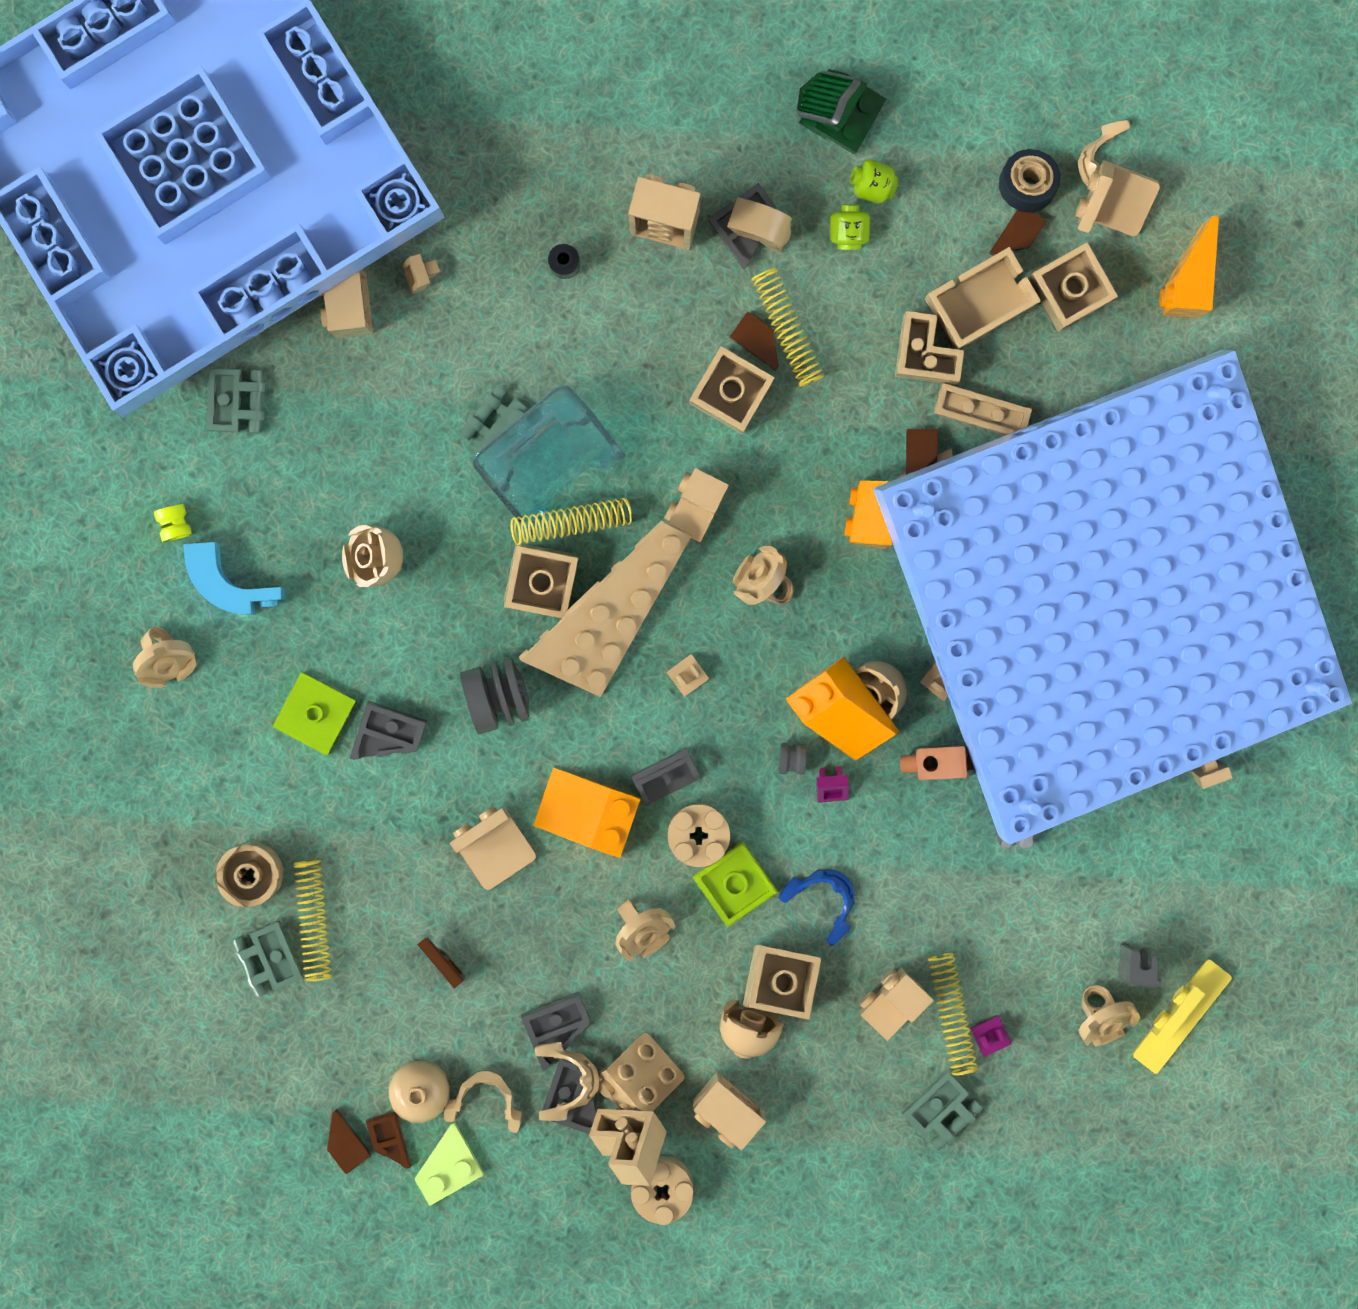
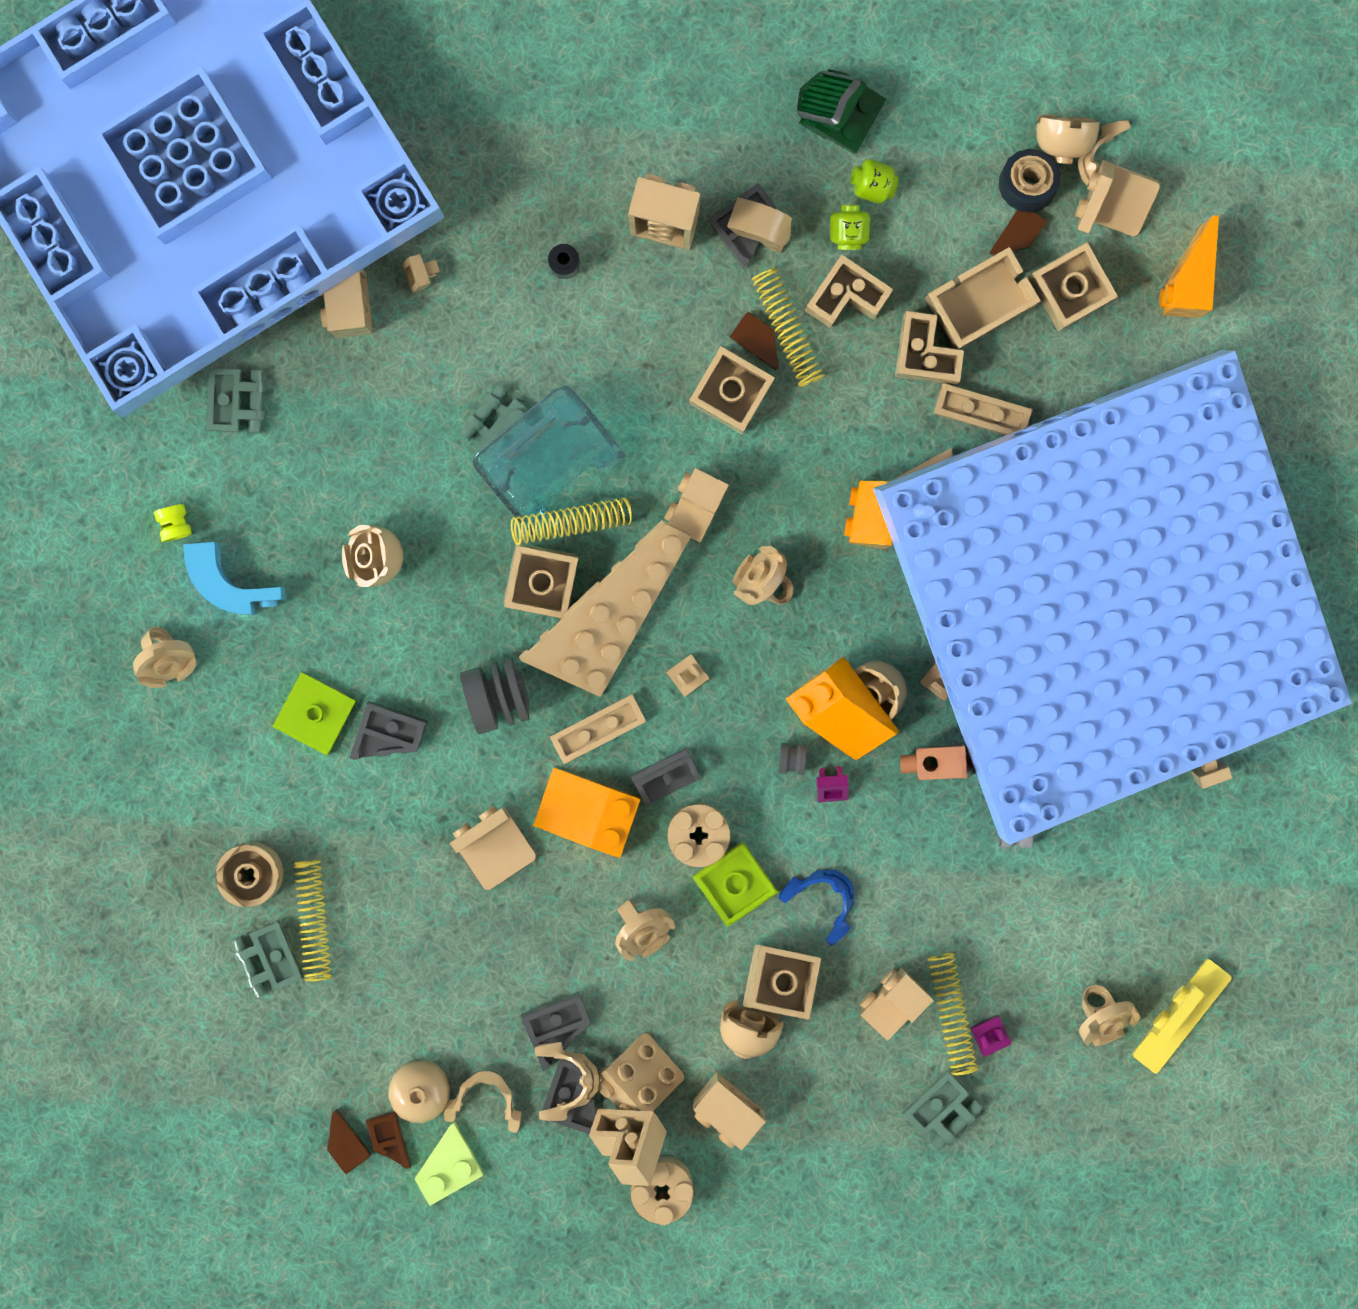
(442, 962): reddish brown tile -> none
(598, 729): none -> tan plate
(848, 285): none -> tan brick
(921, 449): reddish brown tile -> none
(1066, 136): none -> tan cylinder
(1134, 968): dark grey hinge -> none

